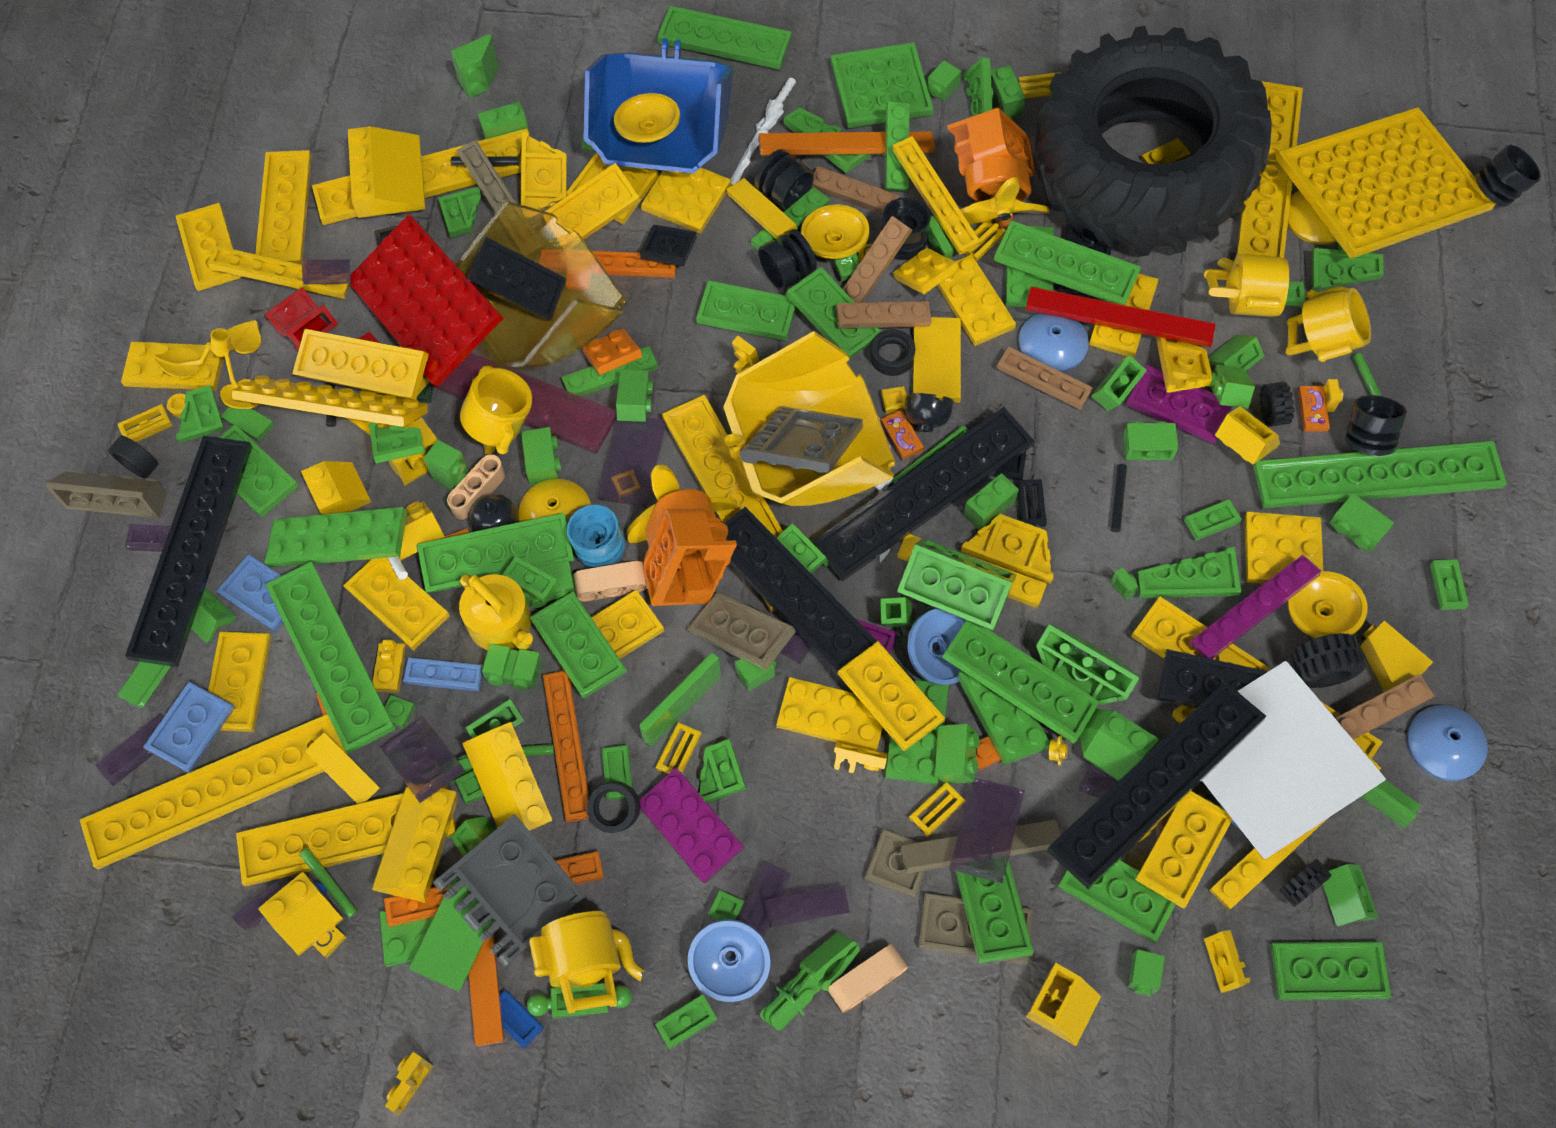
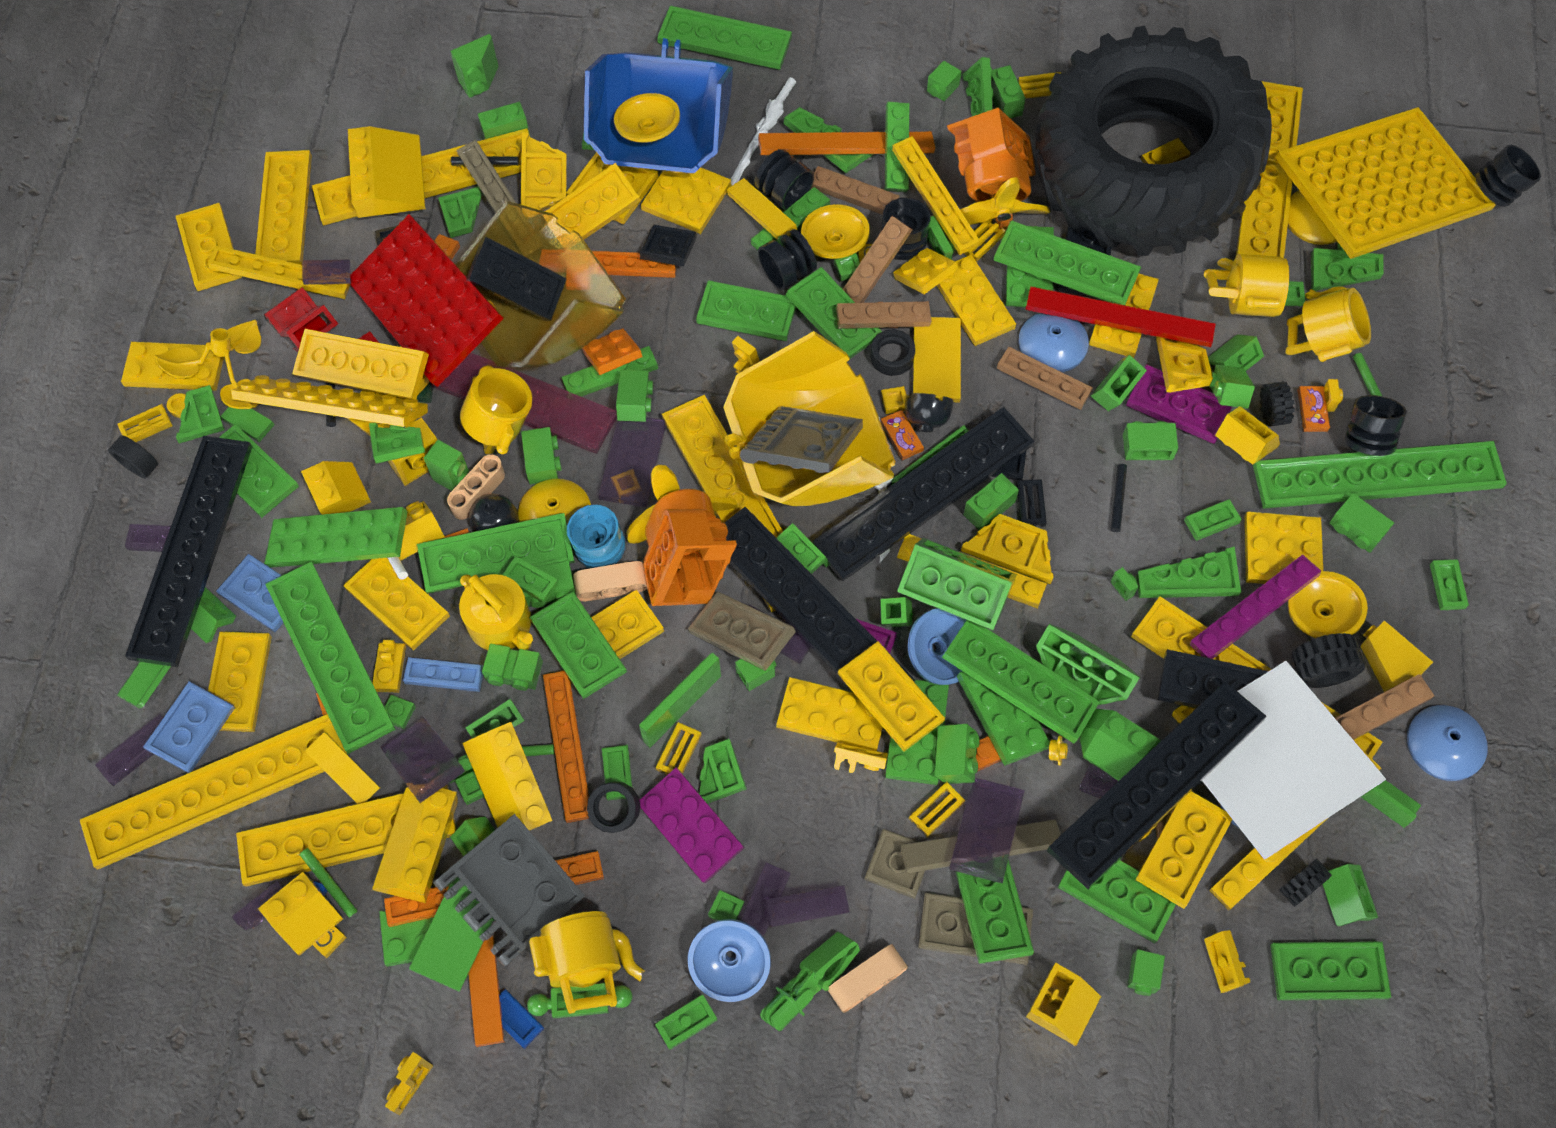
(108, 494): dark tan slope -> none
(448, 245): none -> orange plate
(880, 76): bright green plate -> none

